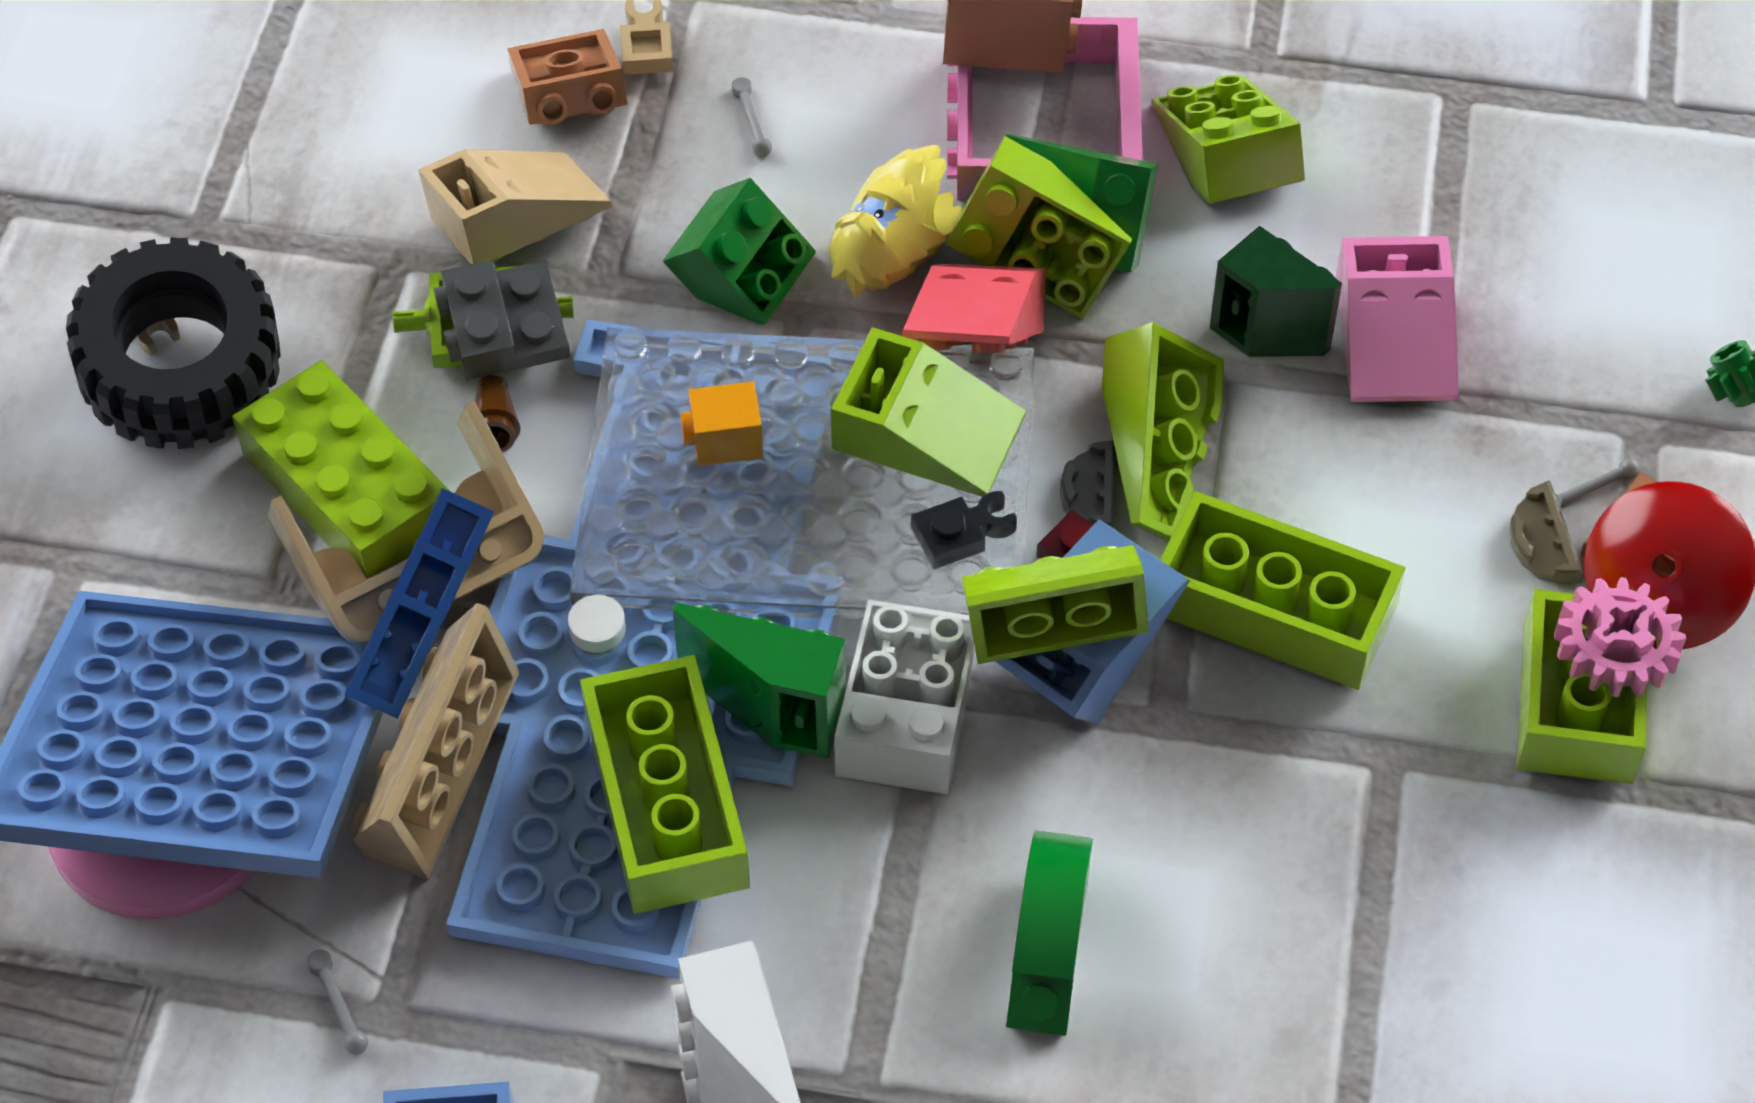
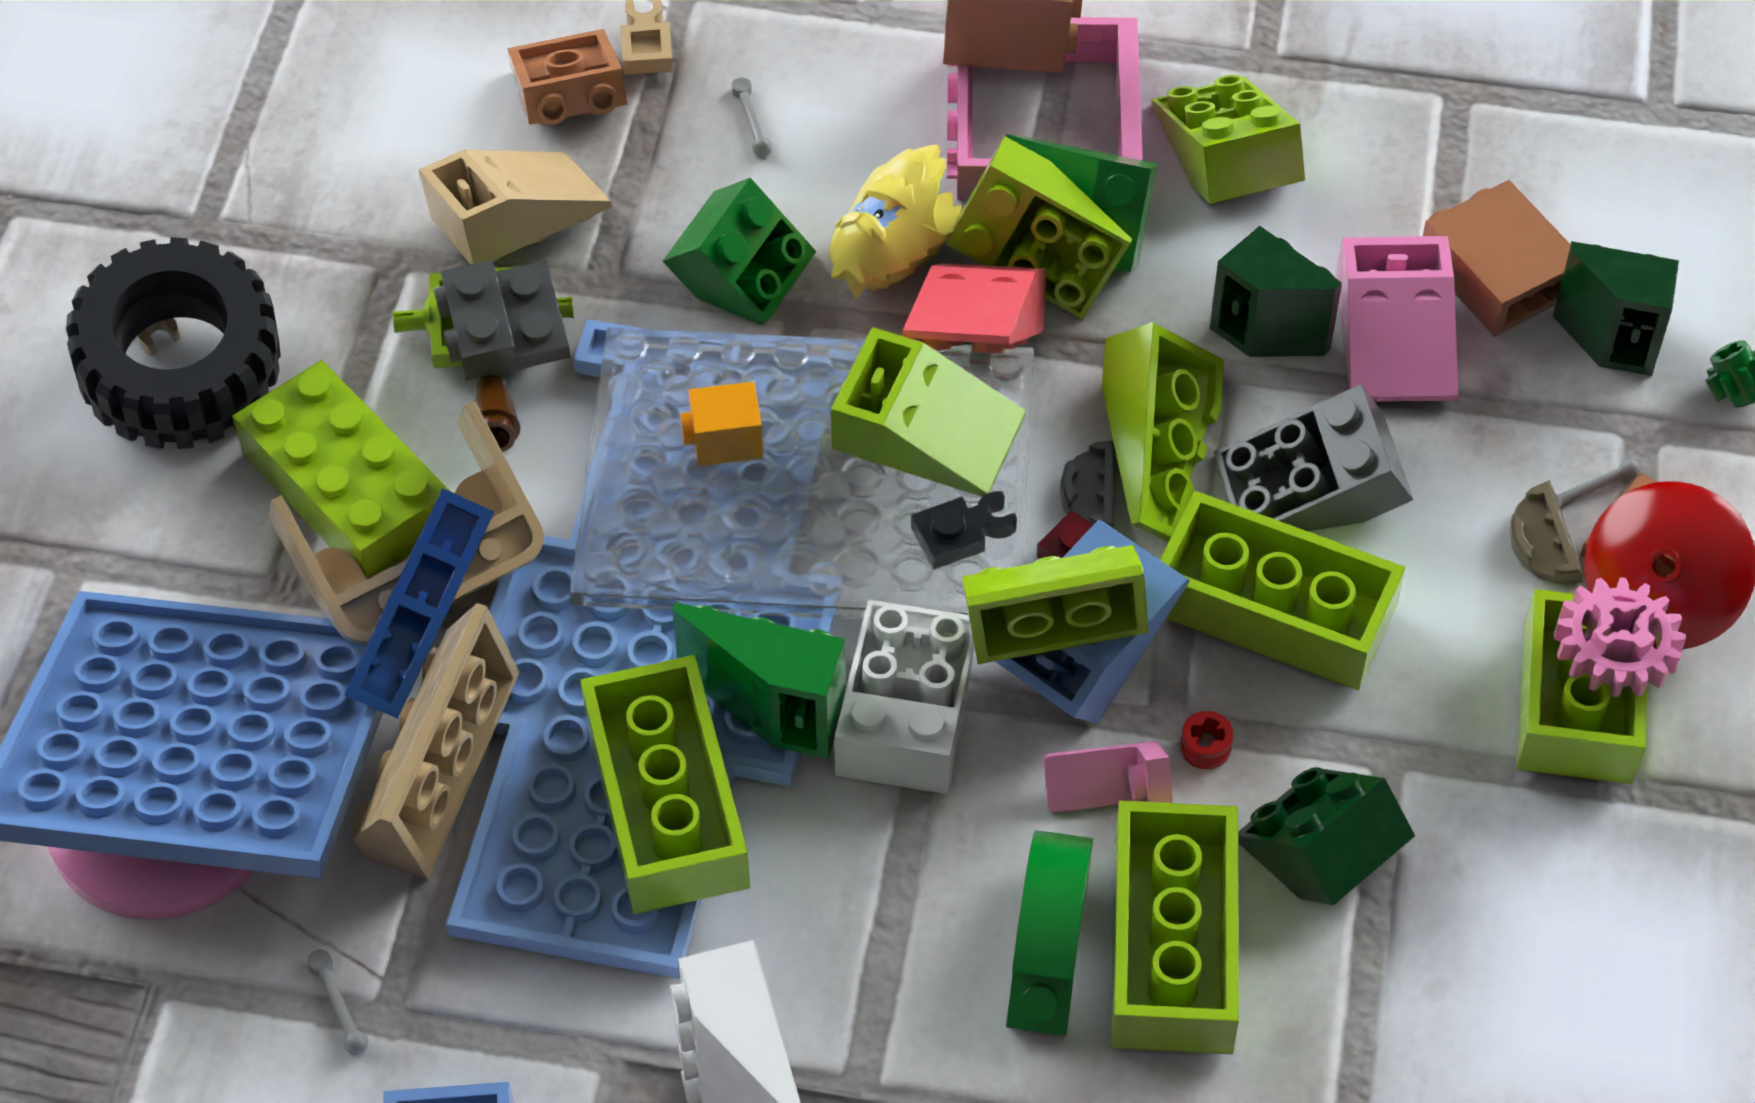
(596, 623): white tile -> none
(1107, 775): none -> bright pink bracket
(1175, 928): none -> lime brick
(1220, 748): none -> red bush
(1318, 465): none -> dark grey slope
(1327, 833): none -> dark green slope
(1502, 256): none -> nougat brick
(1616, 304): none -> dark green slope

